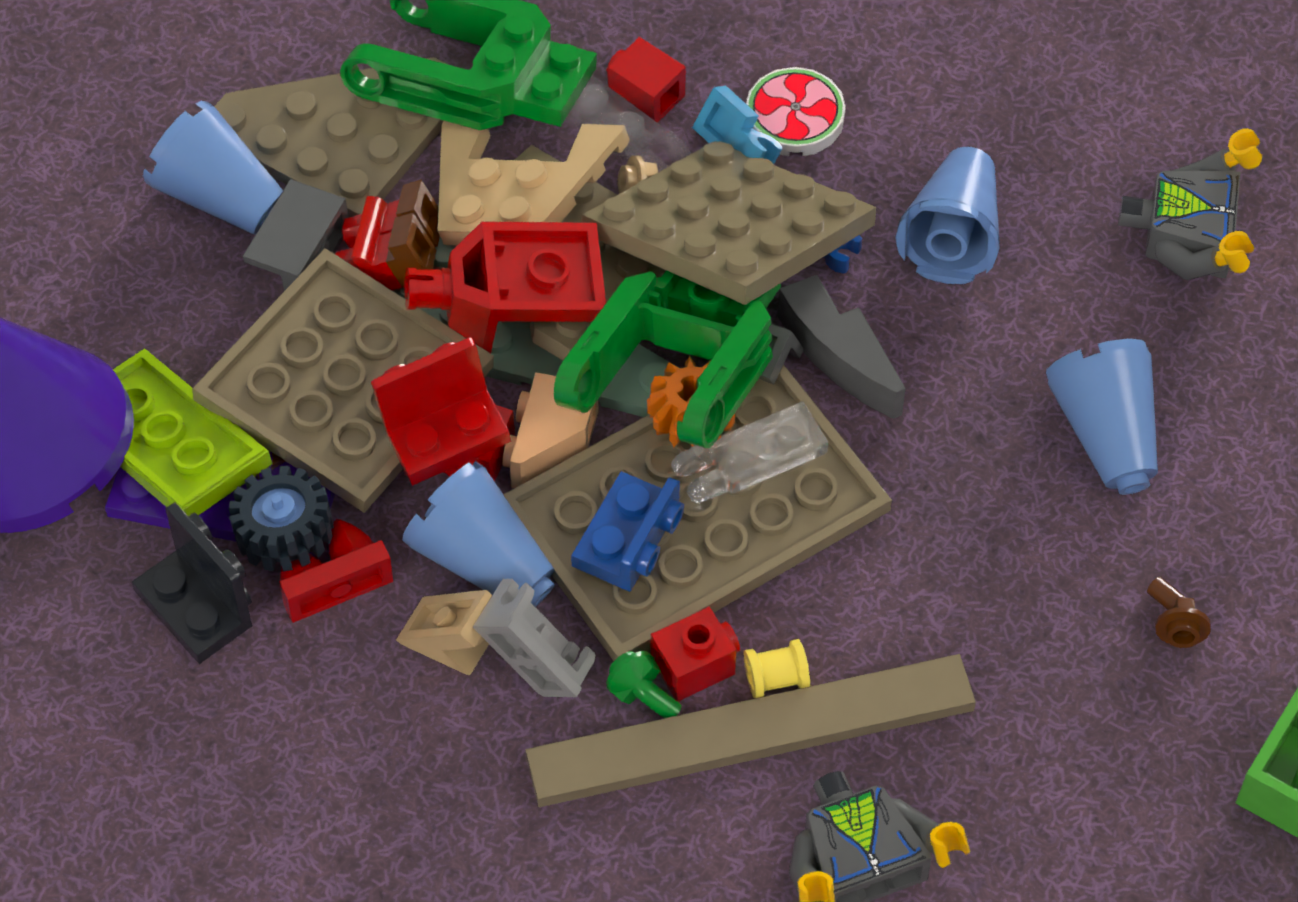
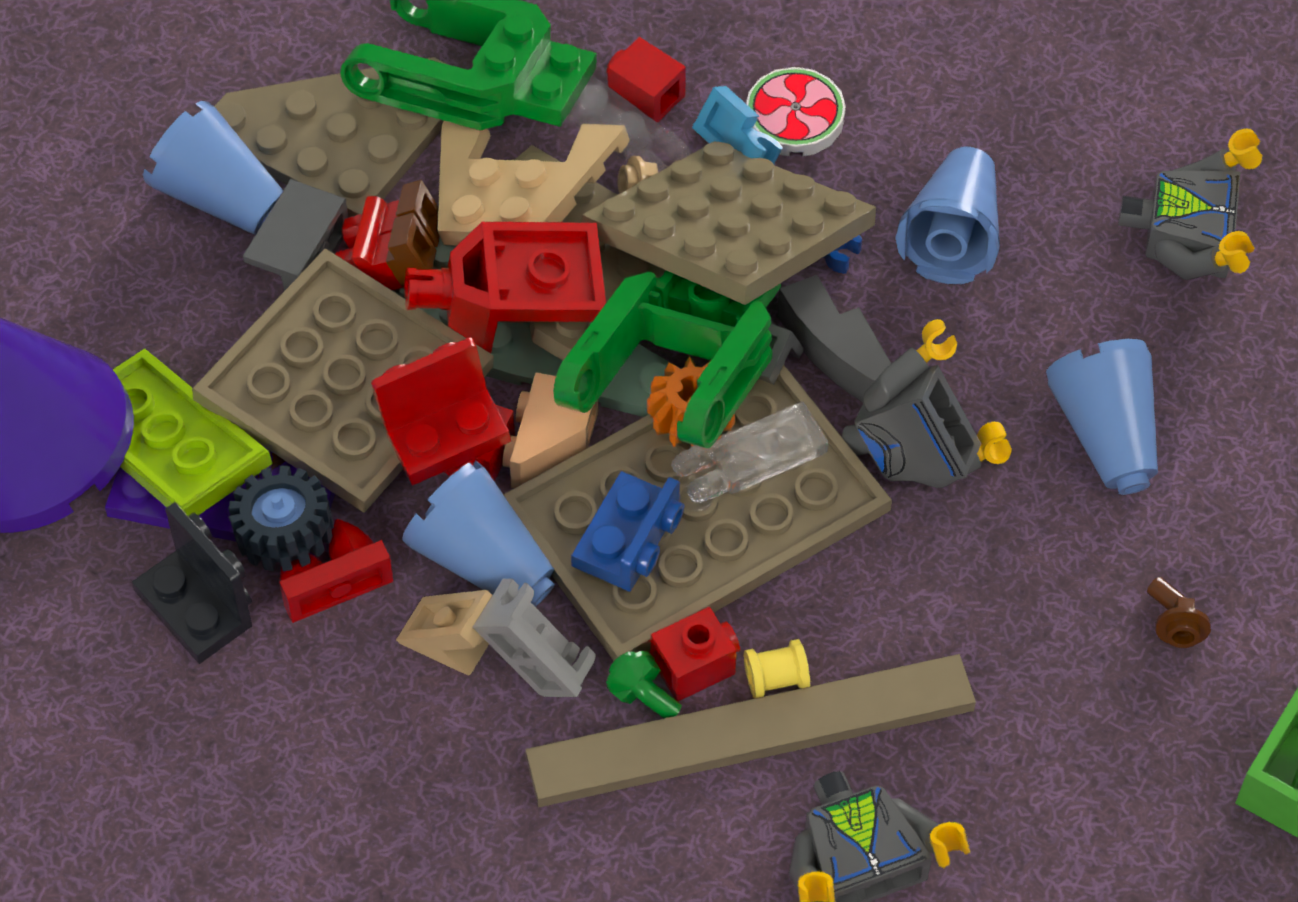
(917, 424): none -> dark grey torso

